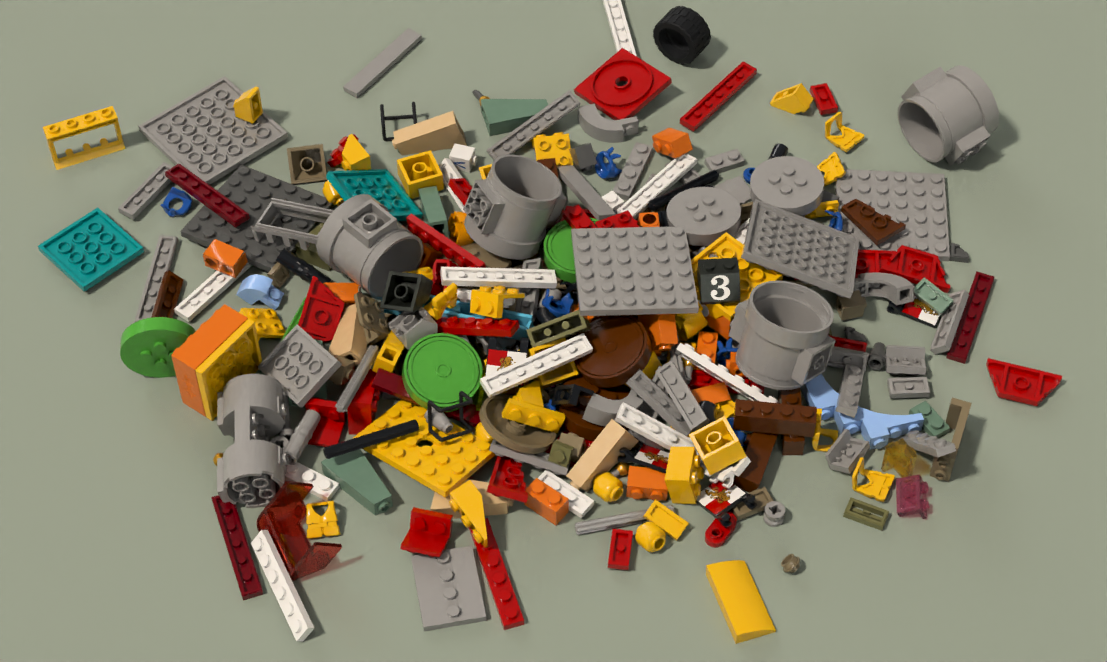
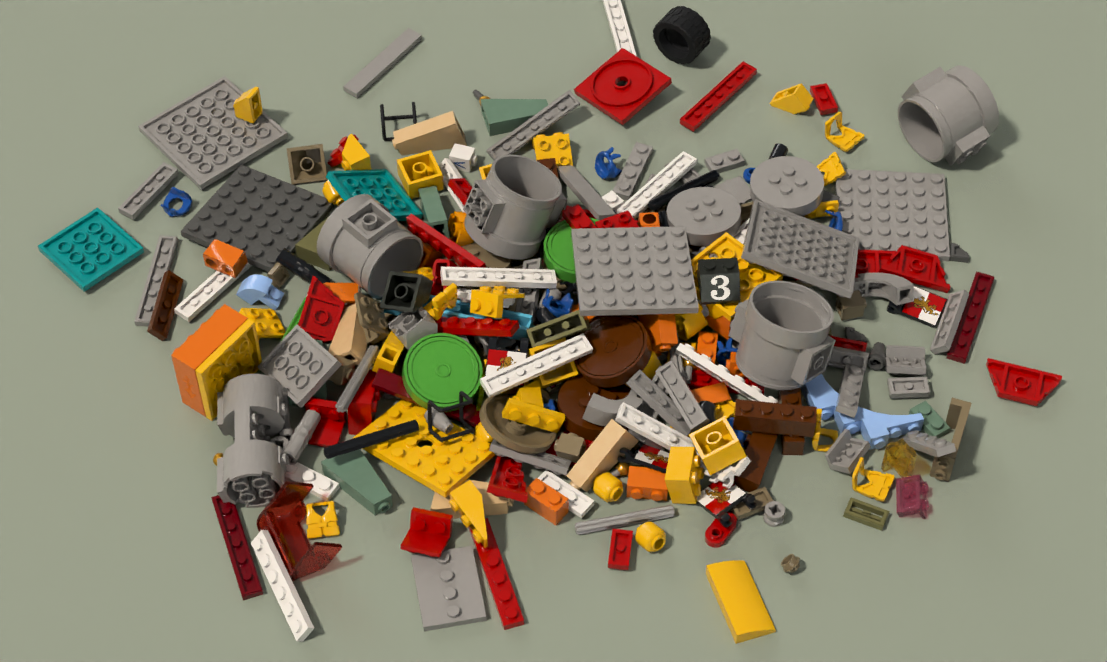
(80, 125): yellow window -> none
(150, 343): bright green brick -> none
(207, 195): dark red tile -> none
(291, 209): light grey window -> none
(560, 453): olive plate -> none
(568, 395): black panel -> none
(583, 156): dark grey brick -> none
(605, 129): light grey arch -> none
(666, 519): yellow tile -> none
(672, 142): orange brick -> none
(872, 224): reddish brown wing -> none
(932, 296): sand green plate -> none

